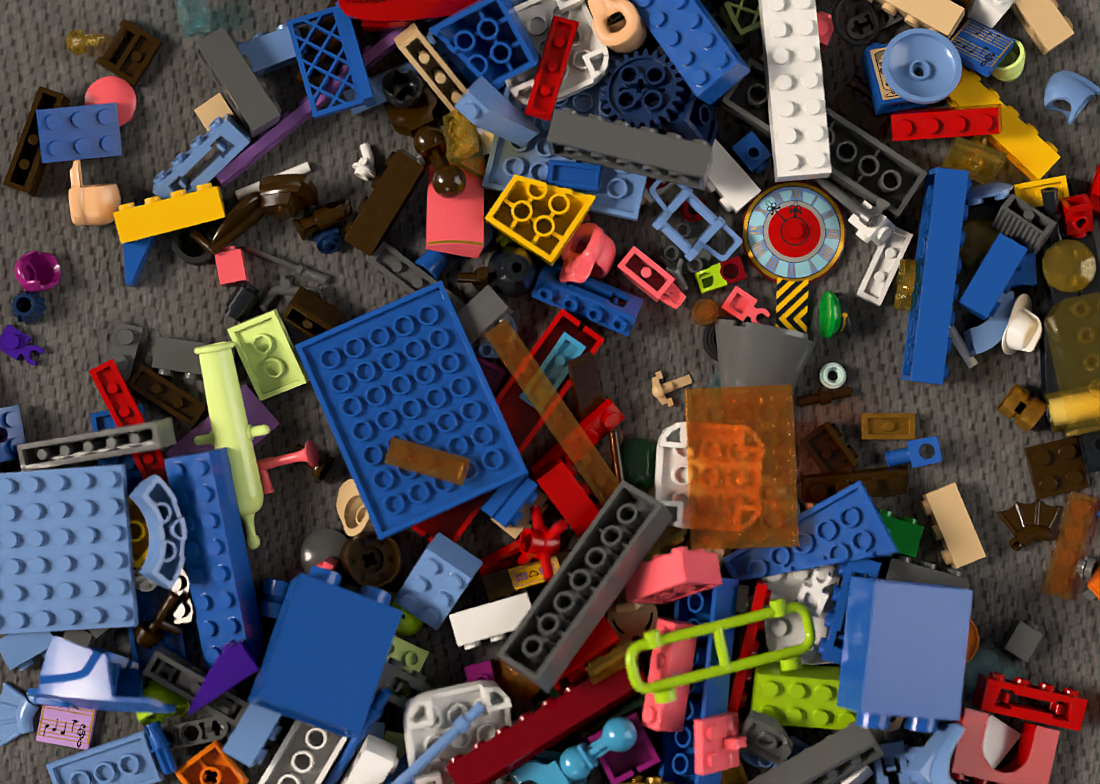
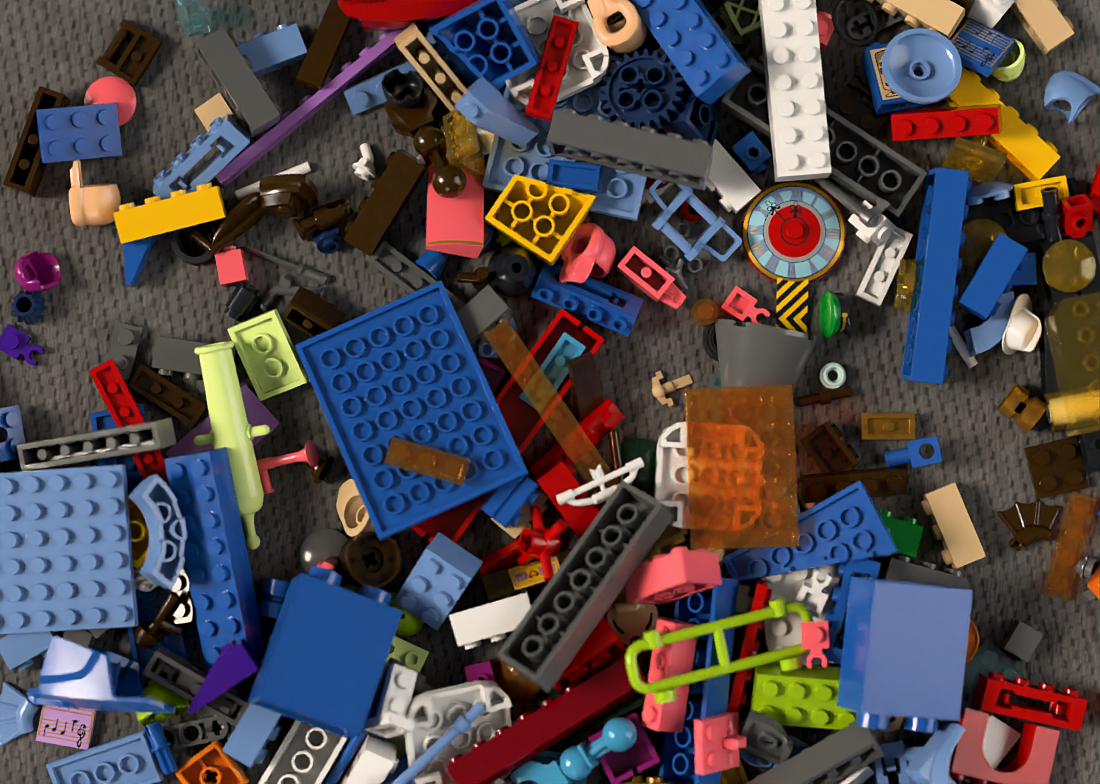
(77, 41): clear yellow plate -> none
(354, 58): blue fence -> none
(394, 704): none -> white bracket
(599, 480): none -> white piece
(602, 667): clear yellow plate -> none
(721, 275): leg -> none
(815, 637): none -> coral plate
(1024, 223): dark grey brick -> none

